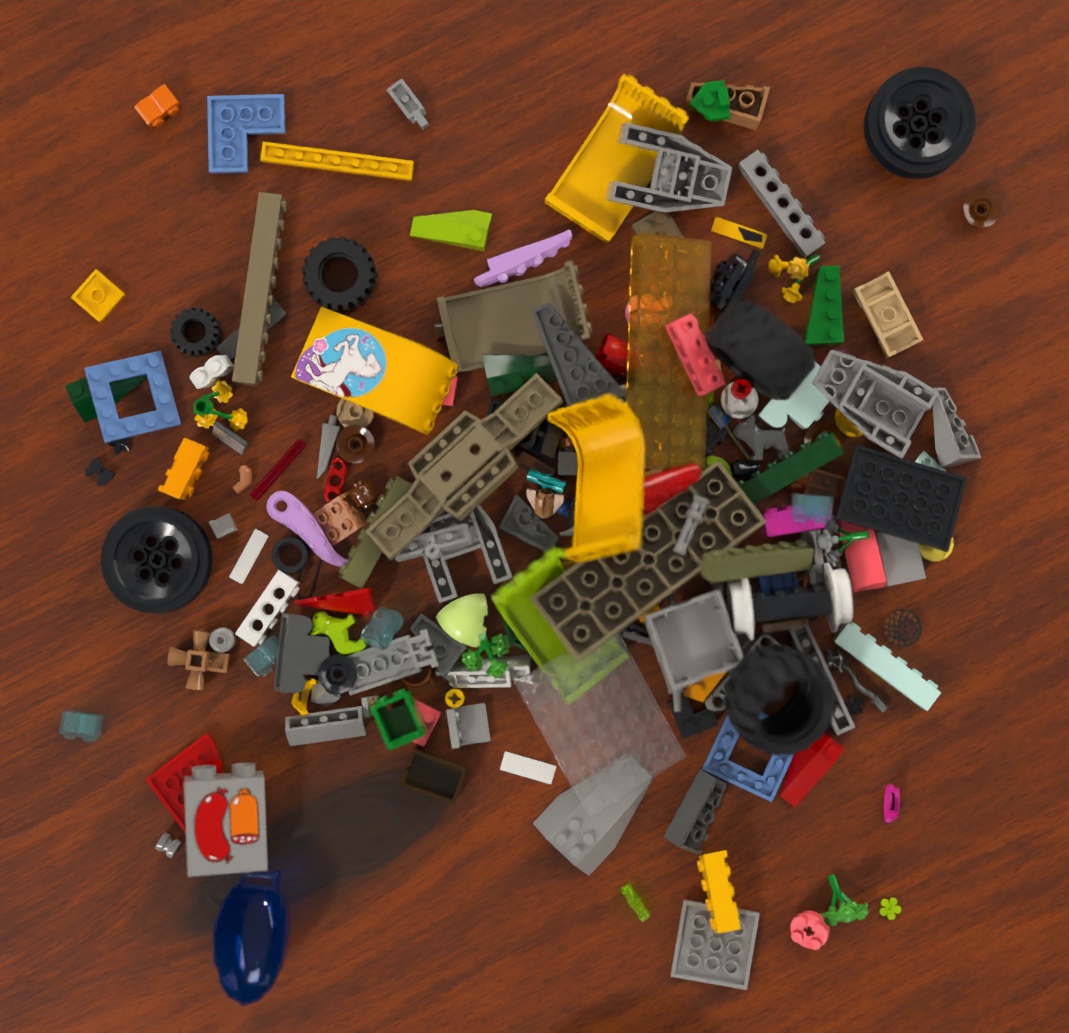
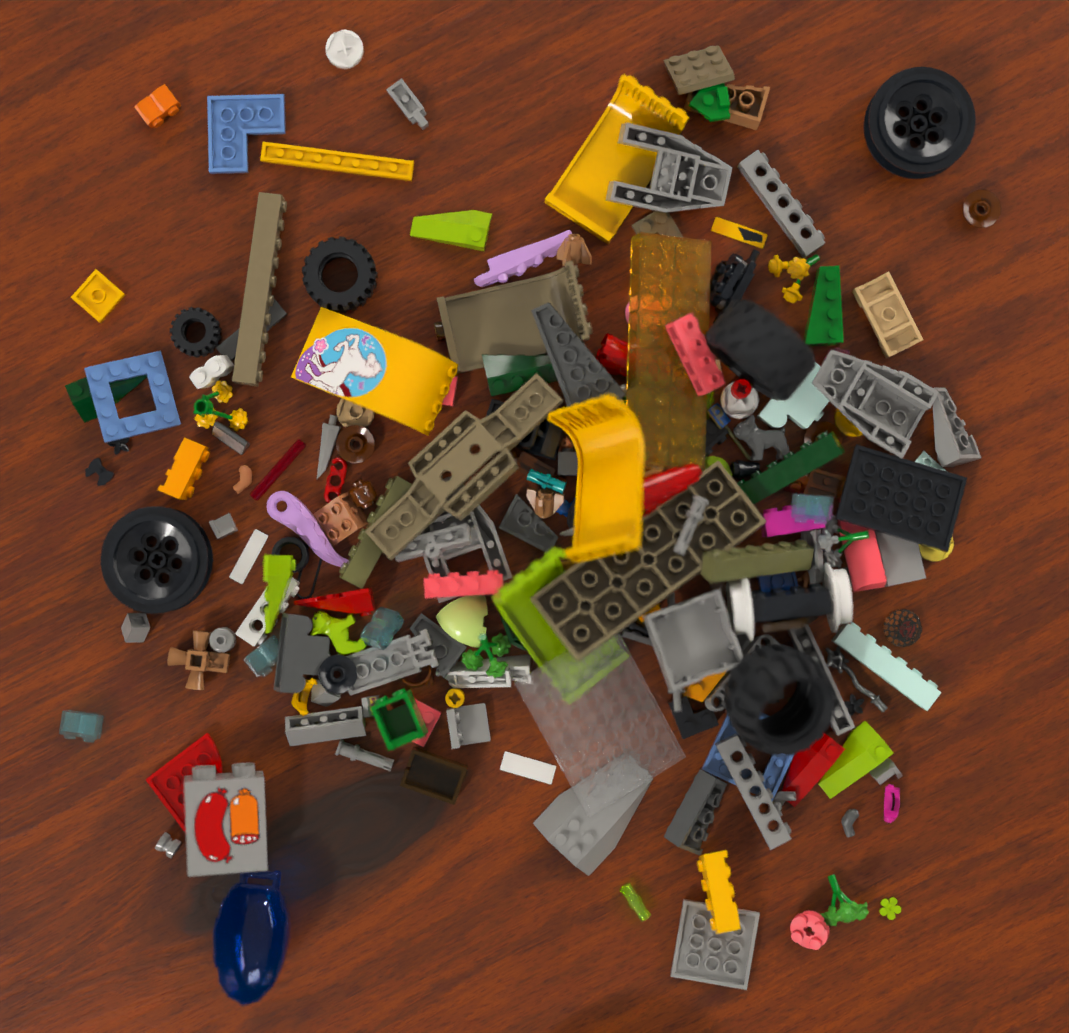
(135, 627): none -> light grey panel
(278, 574): none -> lime wedge
(344, 49): none -> white tile
(354, 752): none -> light grey pin
(462, 585): none -> coral brick
(575, 250): none -> medium nougat brick
(699, 69): none -> dark tan plate
(773, 837): none -> light grey brick
(783, 796): none -> light grey arm
(848, 820): none -> dark grey arm
(862, 754): none -> lime wedge
(885, 771): none -> light grey tile

